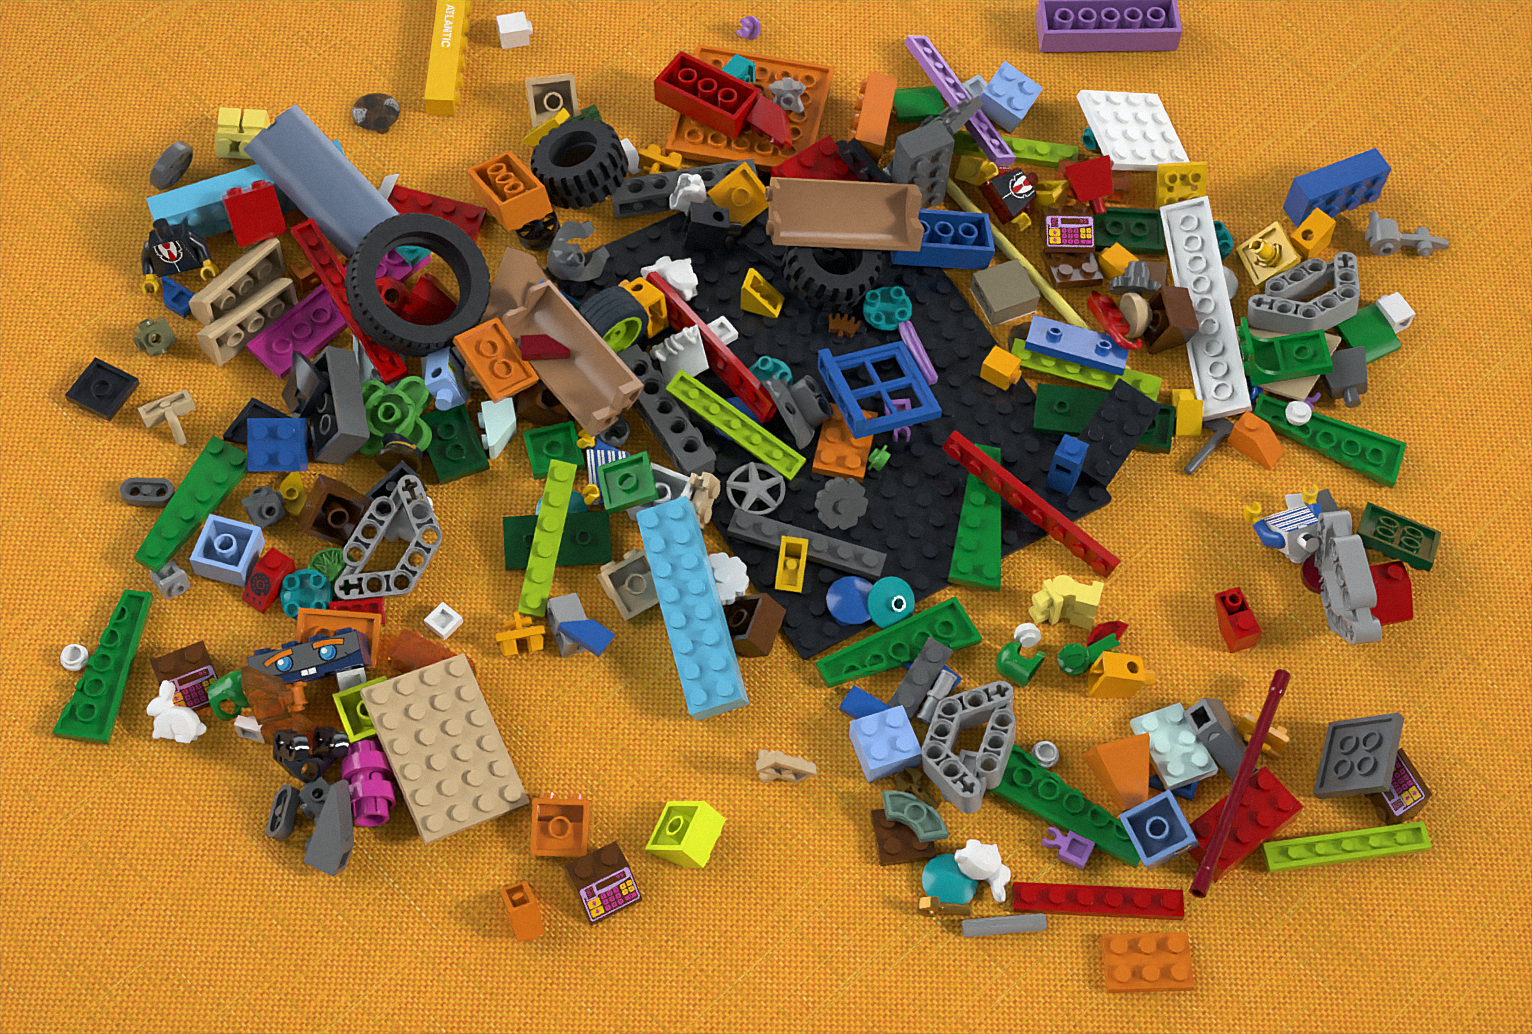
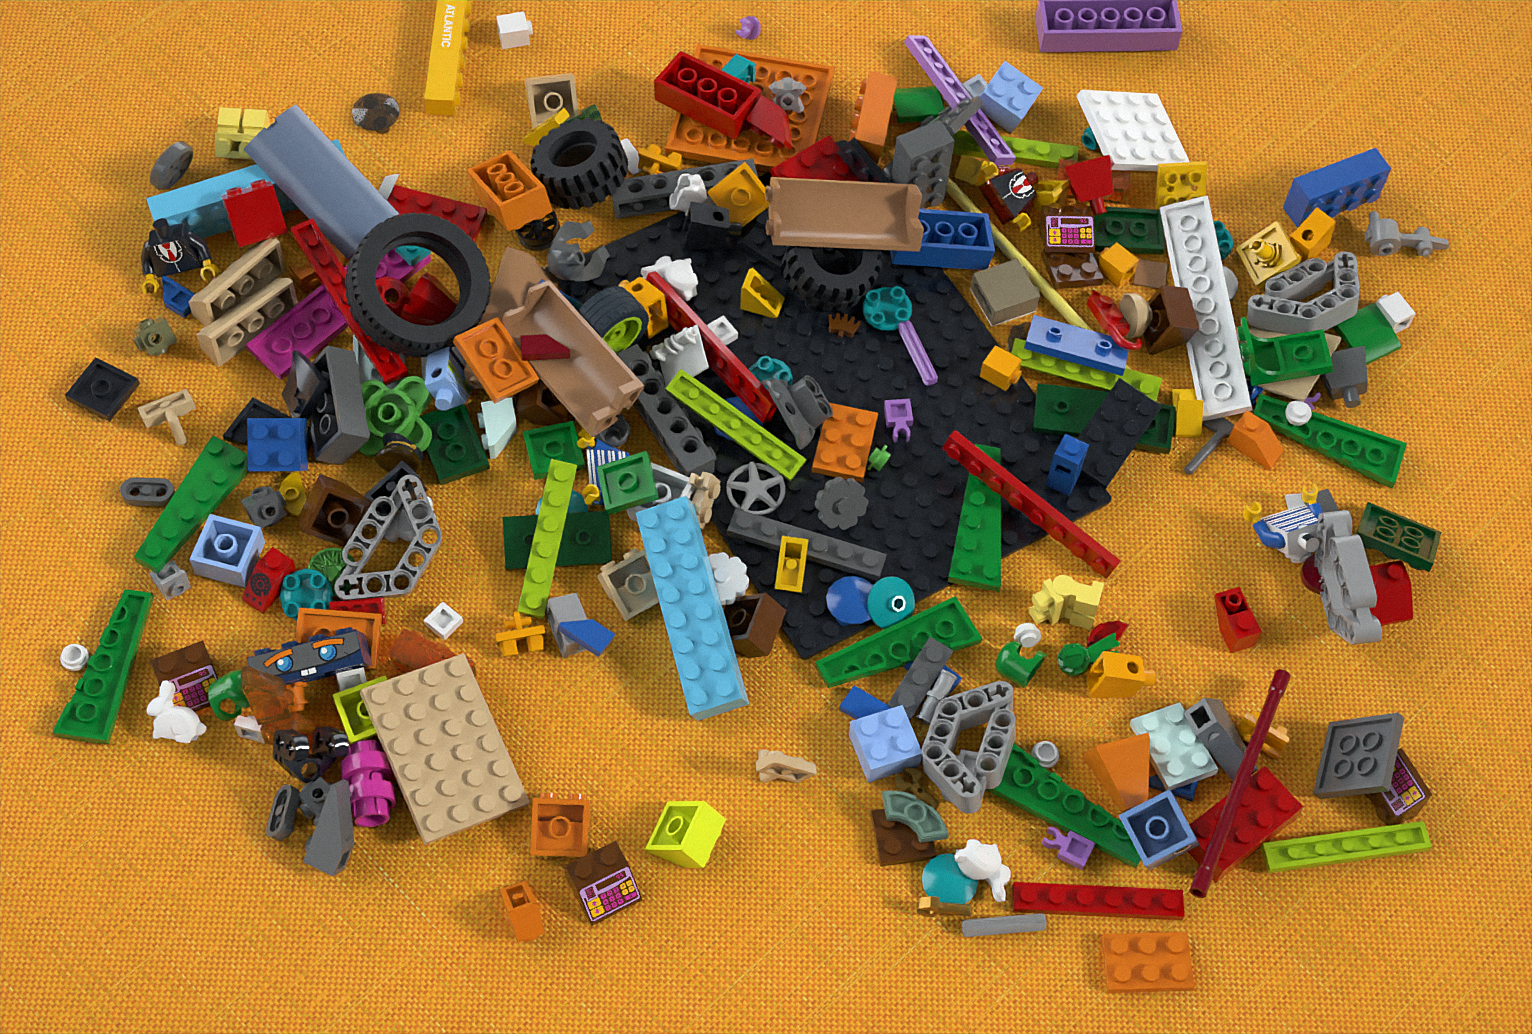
(830, 370): blue window -> none
(1135, 281): dark grey plant -> none

